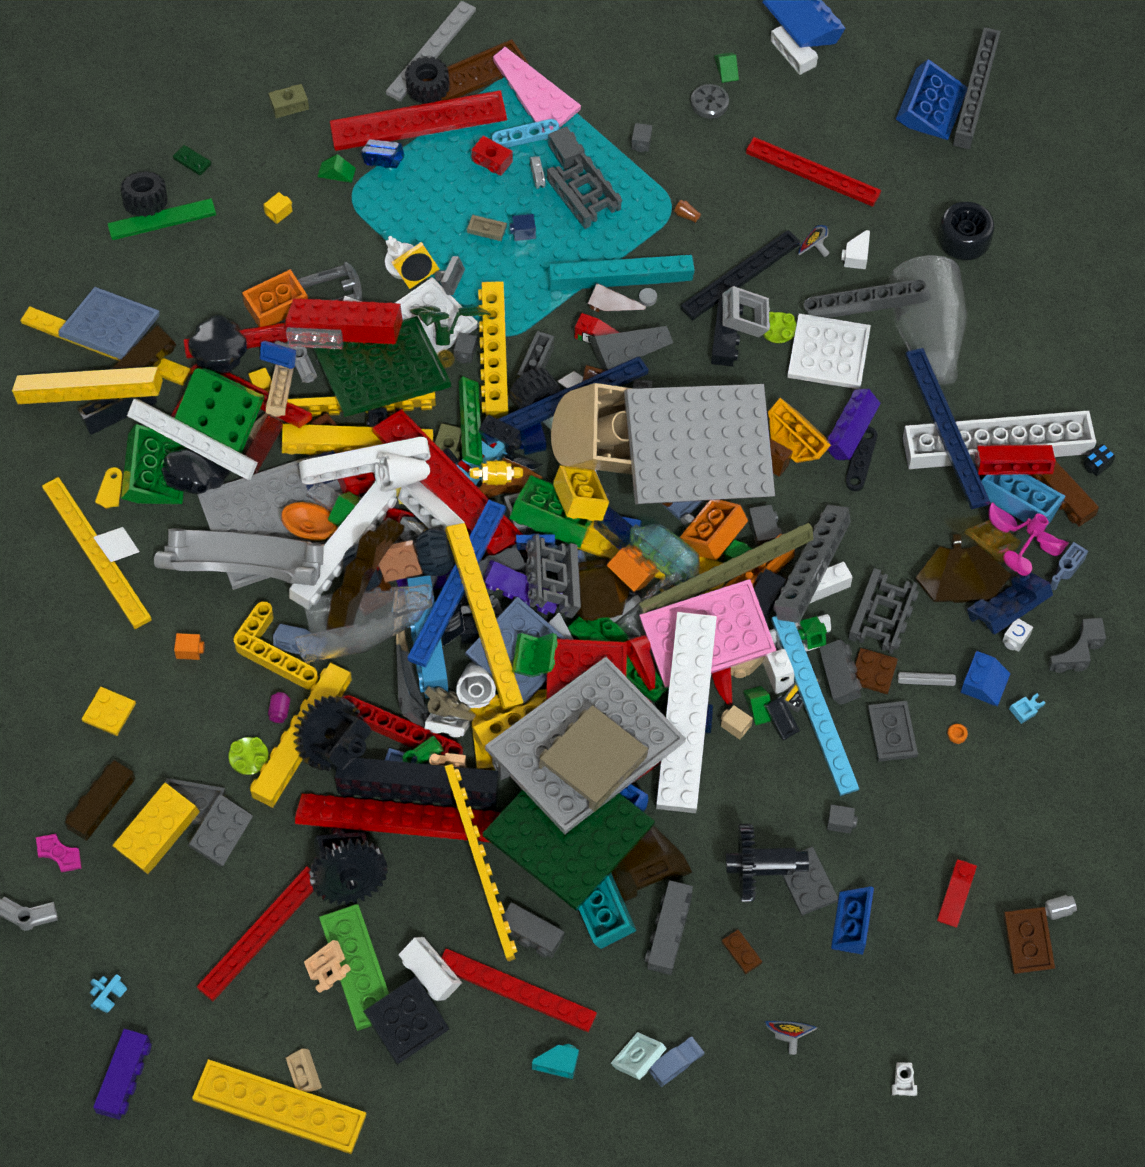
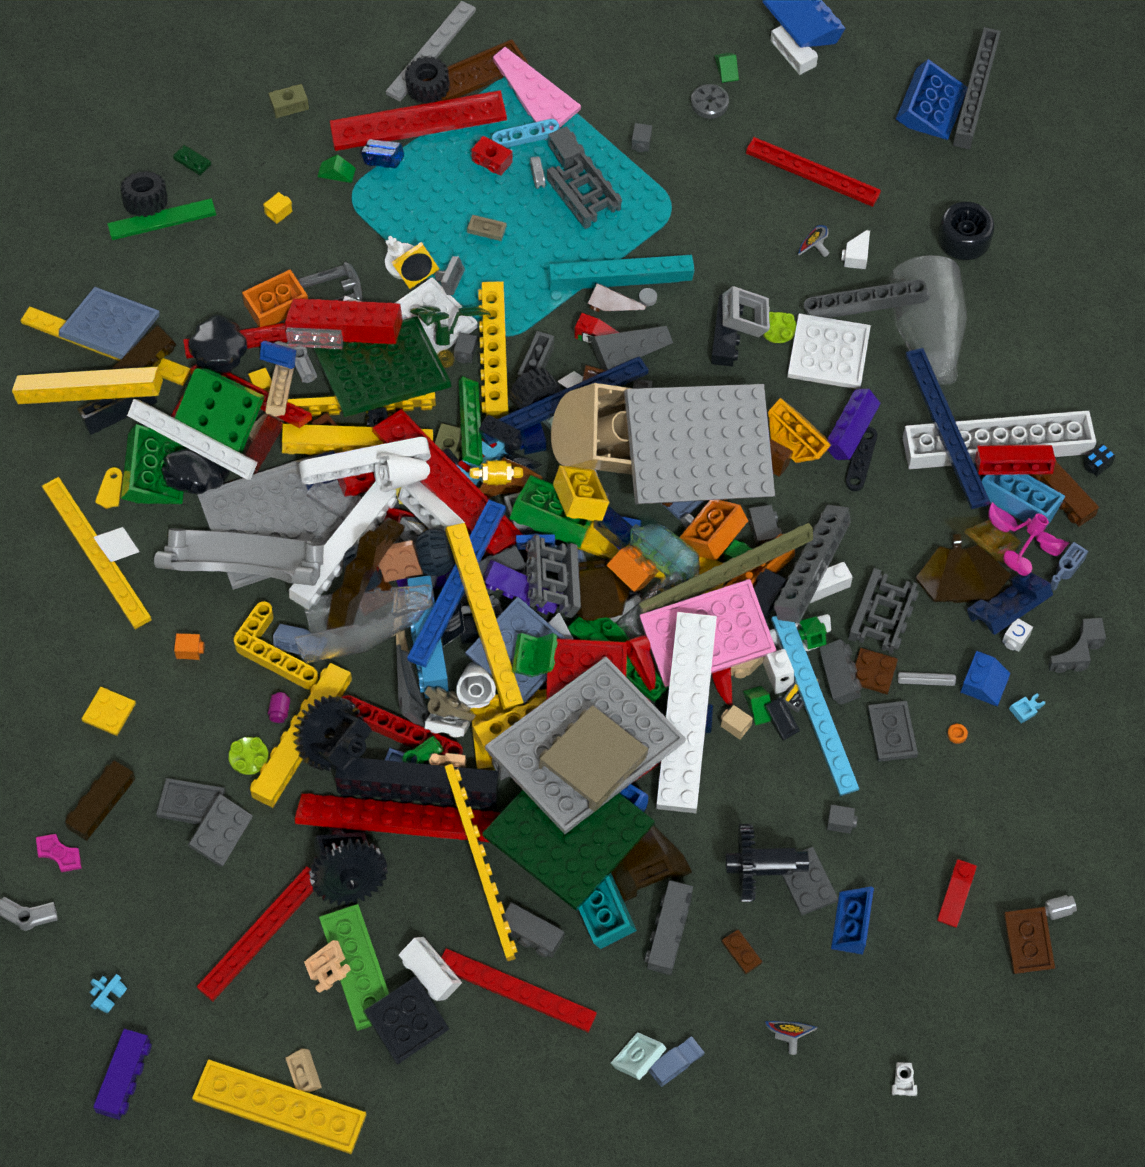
(156, 828): yellow brick -> none
(308, 521): orange dish -> none
(344, 505): green slope -> none
(523, 227): dark blue brick -> none
(558, 1061): teal slope -> none
(686, 211): dark orange cone -> none
(740, 274): black plate -> none

